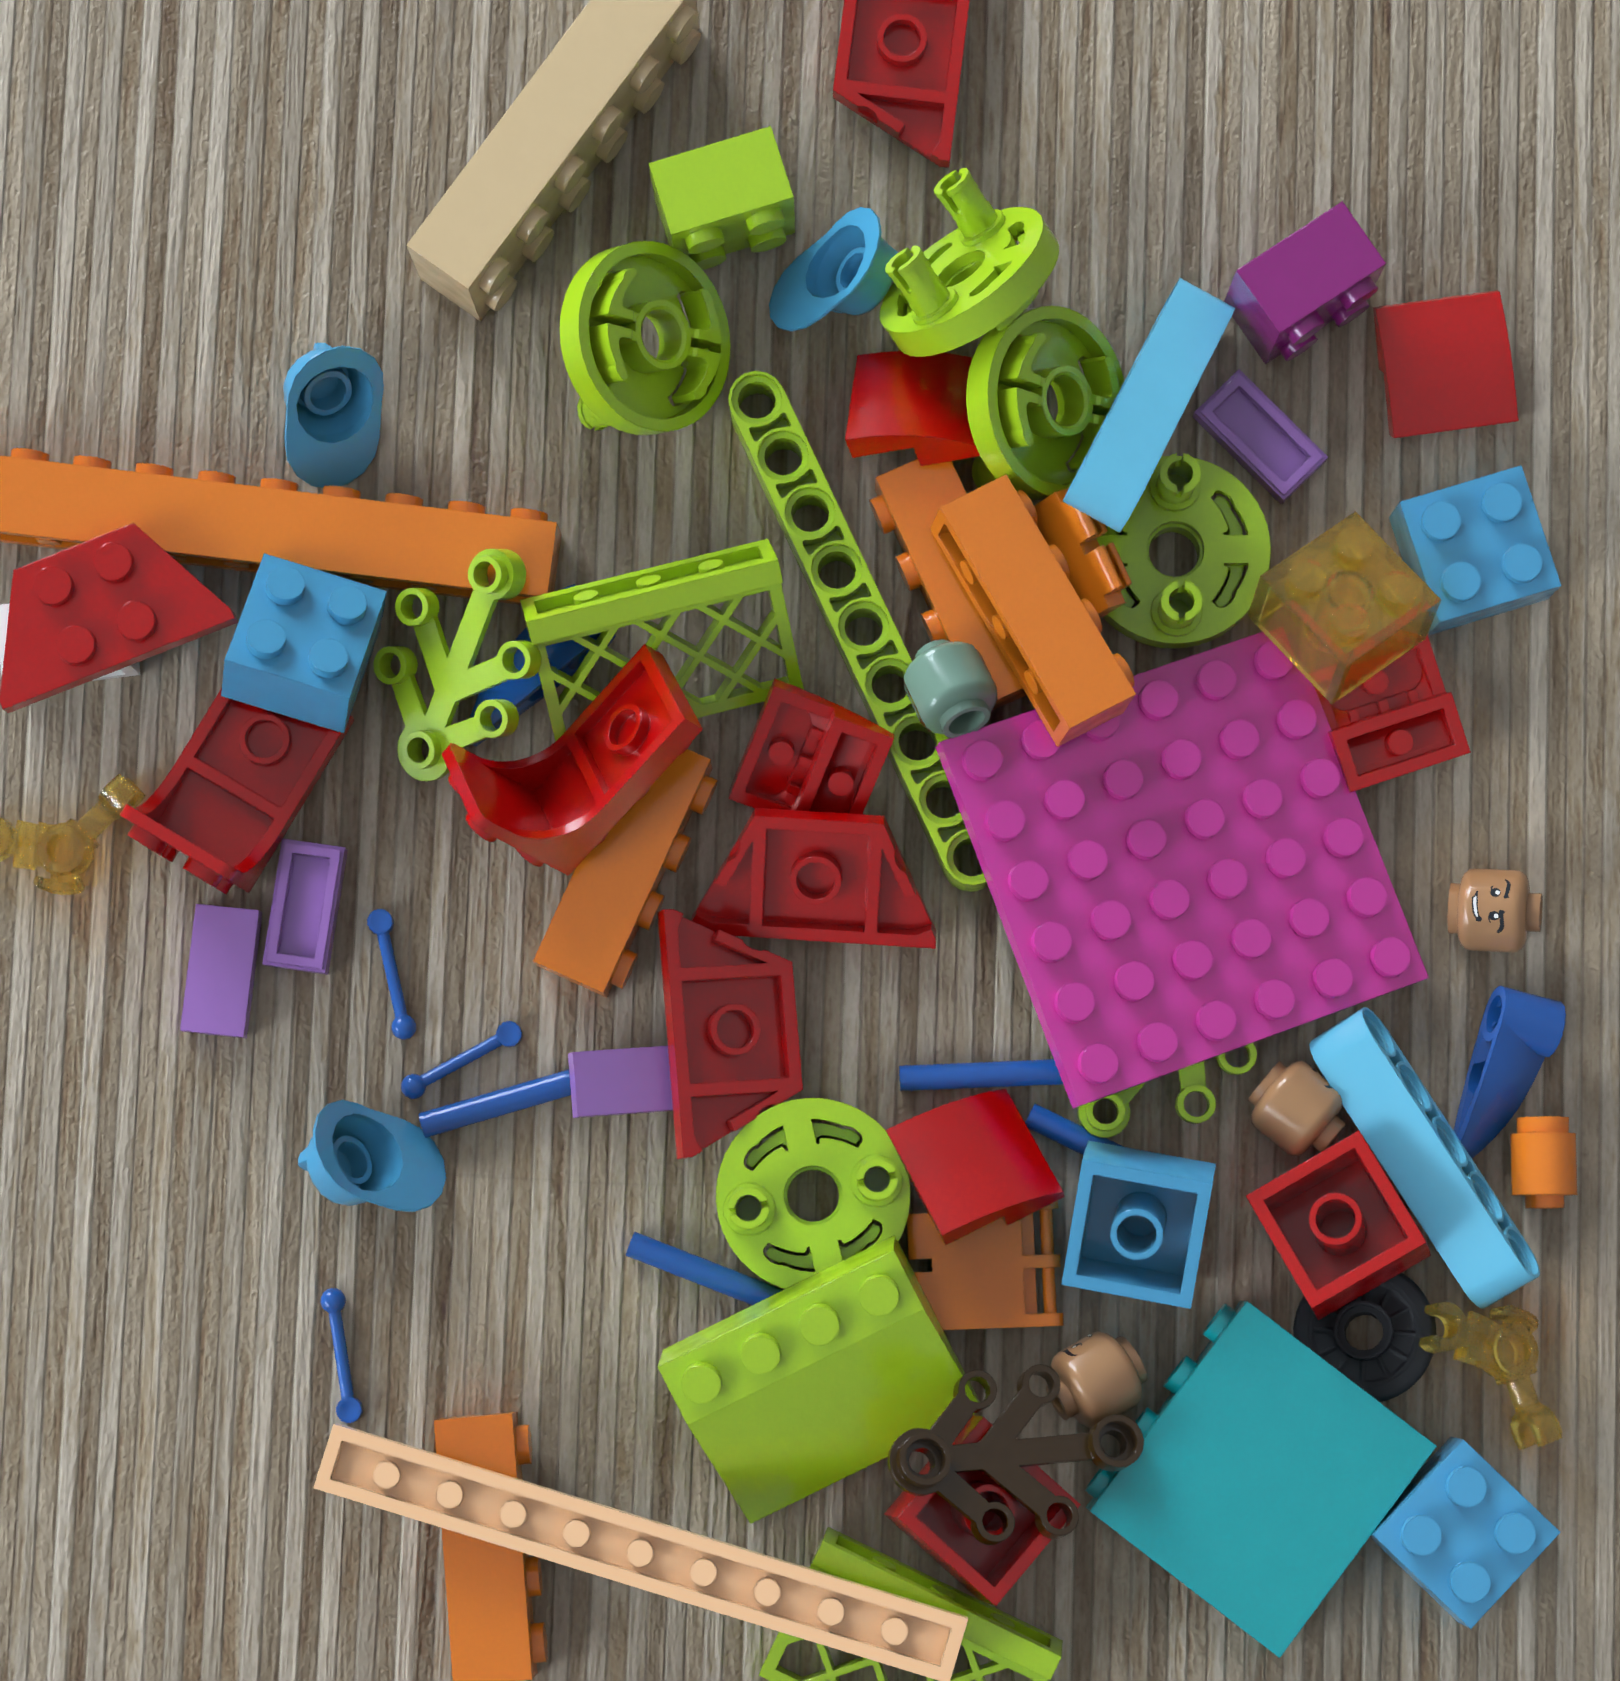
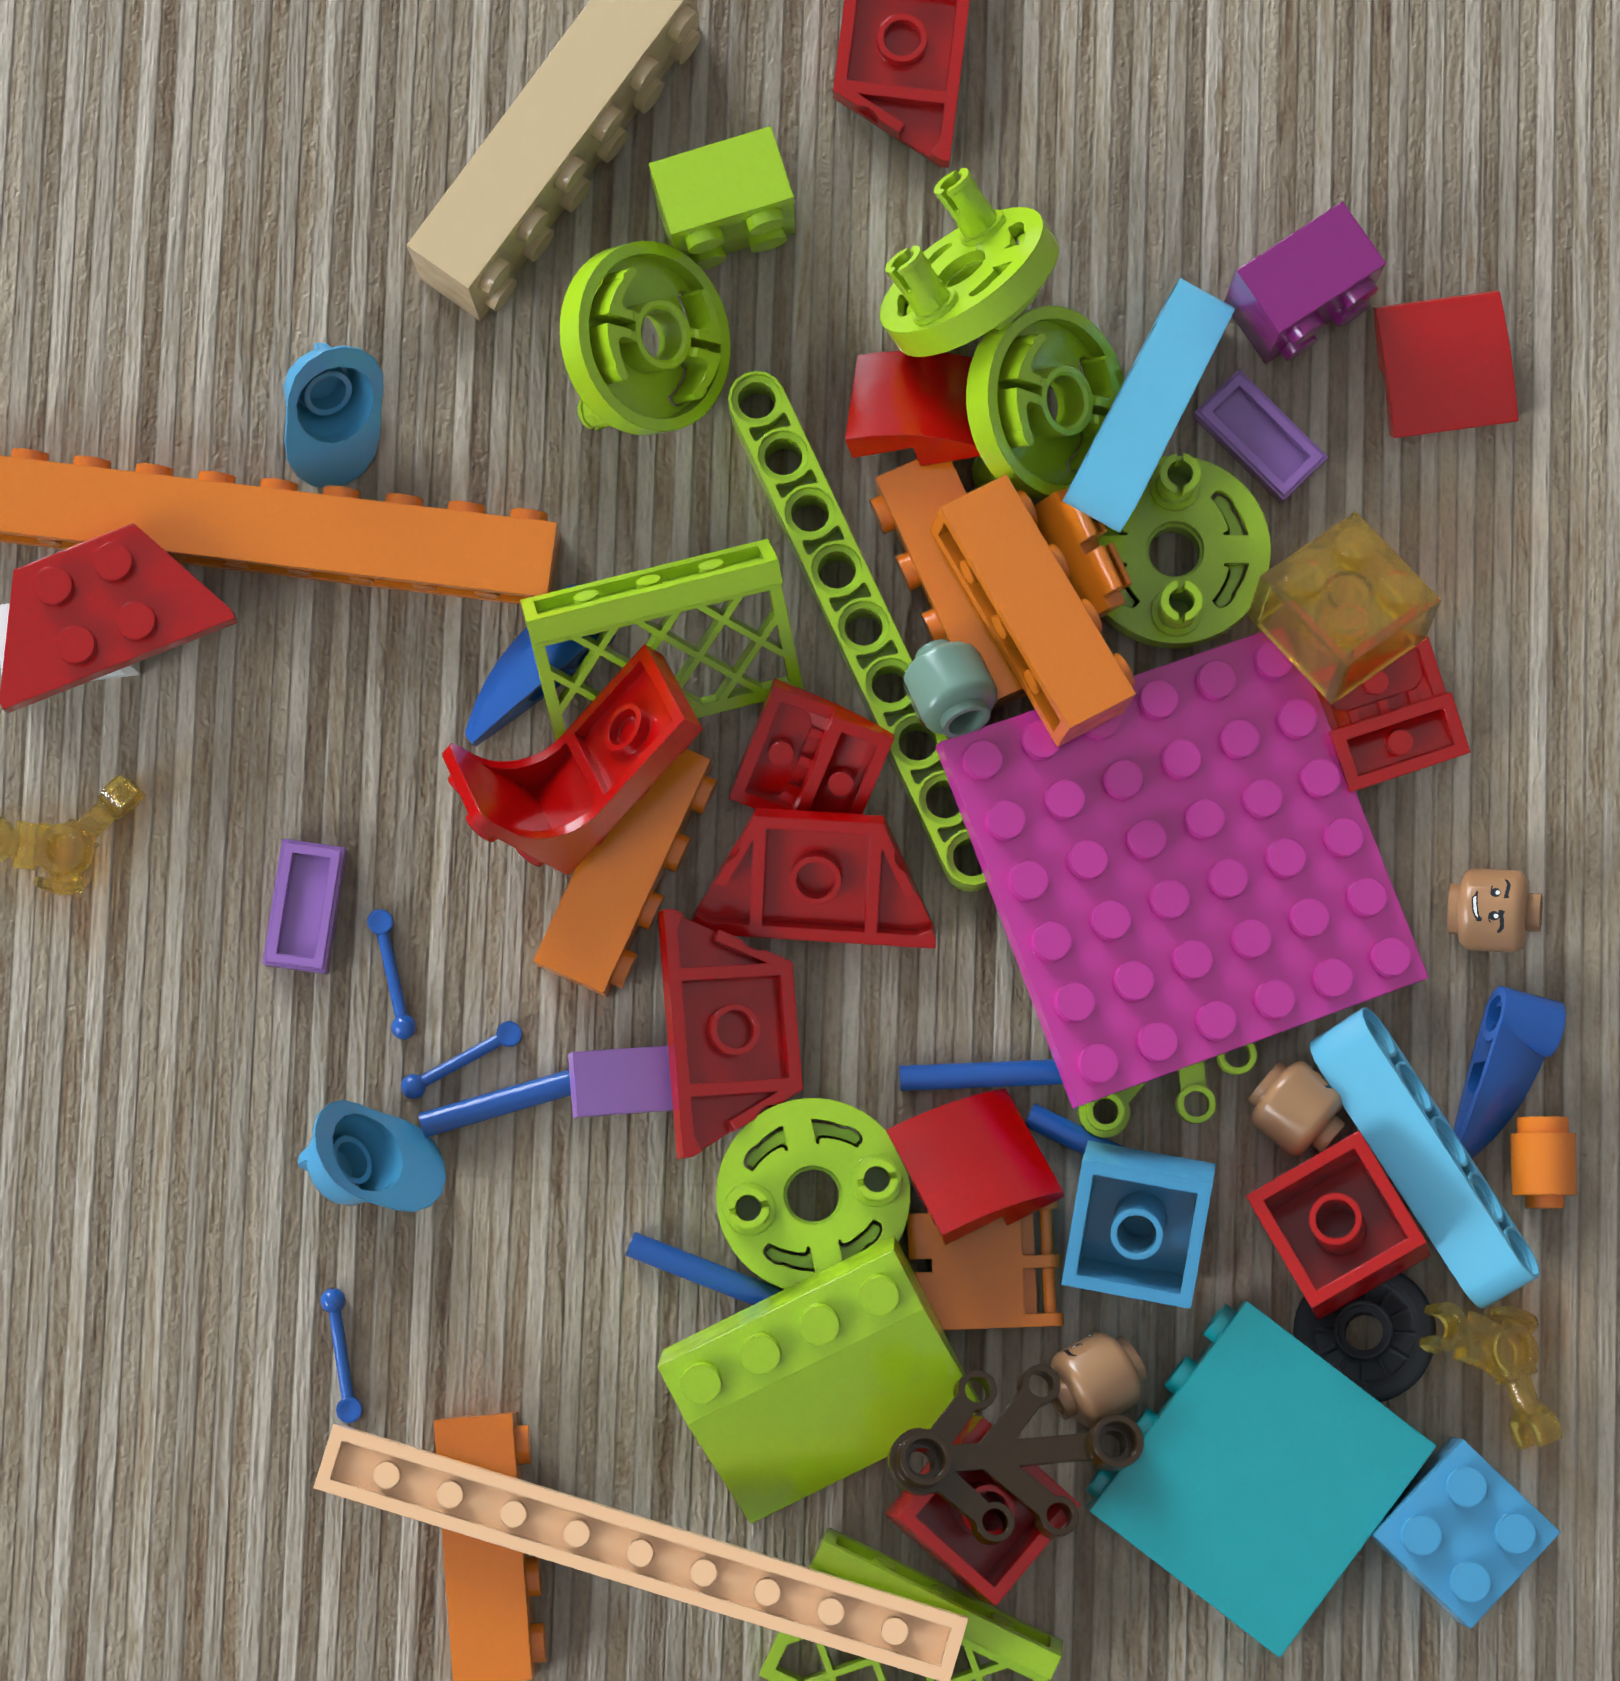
(221, 971): medium lavender tile -> none
(234, 792): red bracket -> none
(303, 643): dark azure brick -> none
(454, 670): lime plant -> none
(835, 274): dark azure piece -> none
(1477, 547): dark azure brick -> none

